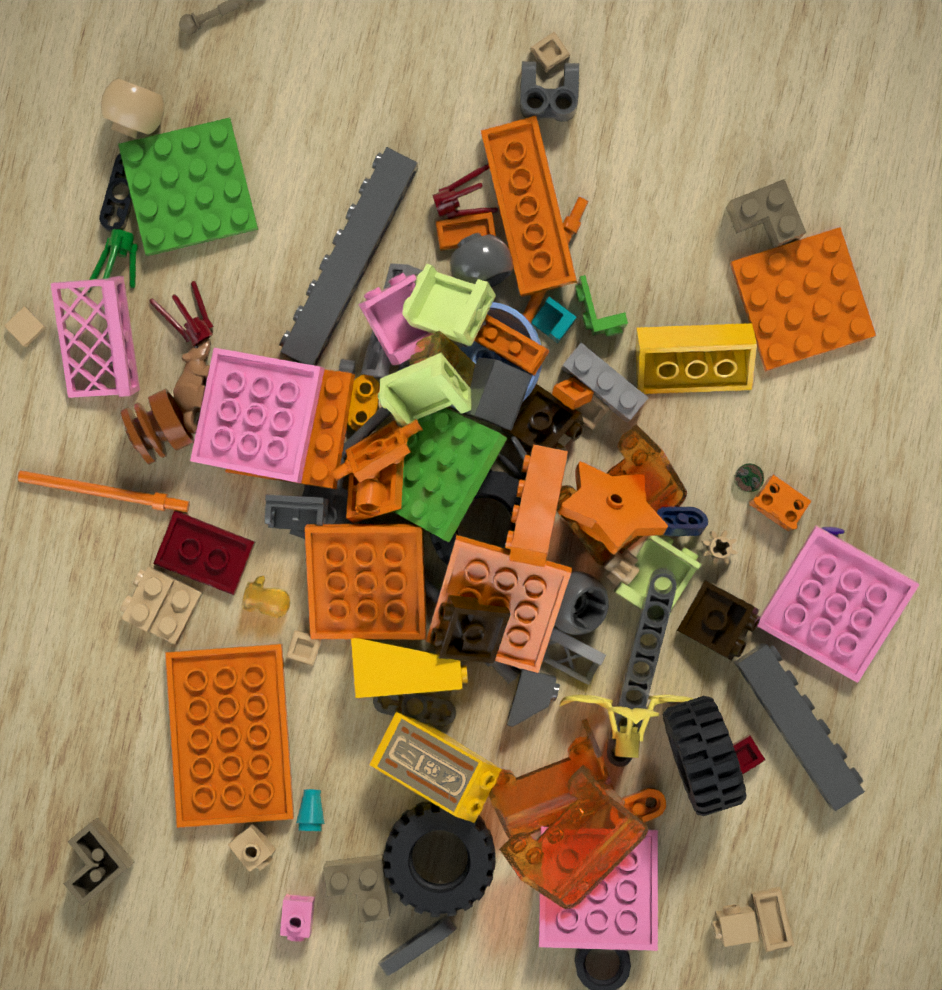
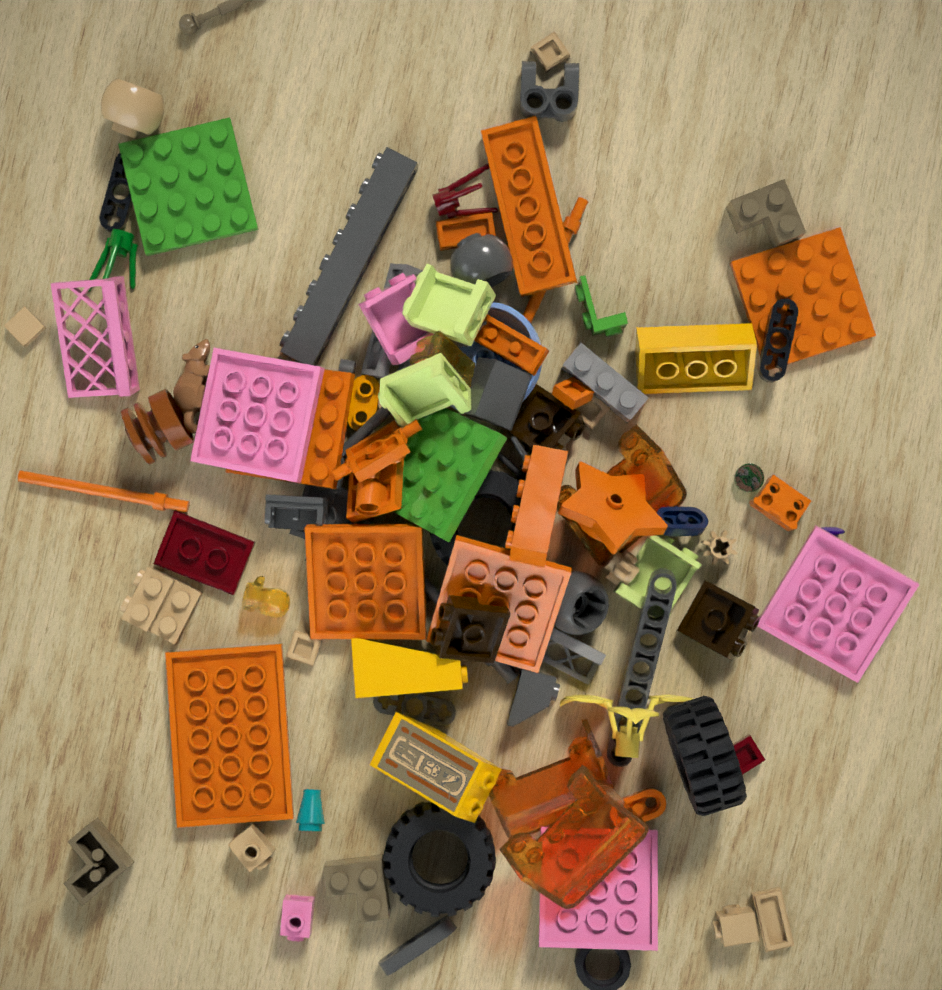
(196, 329): dark red plant -> none
(553, 320): teal panel -> none
(775, 318): none -> black beam
(799, 726): dark grey brick -> none

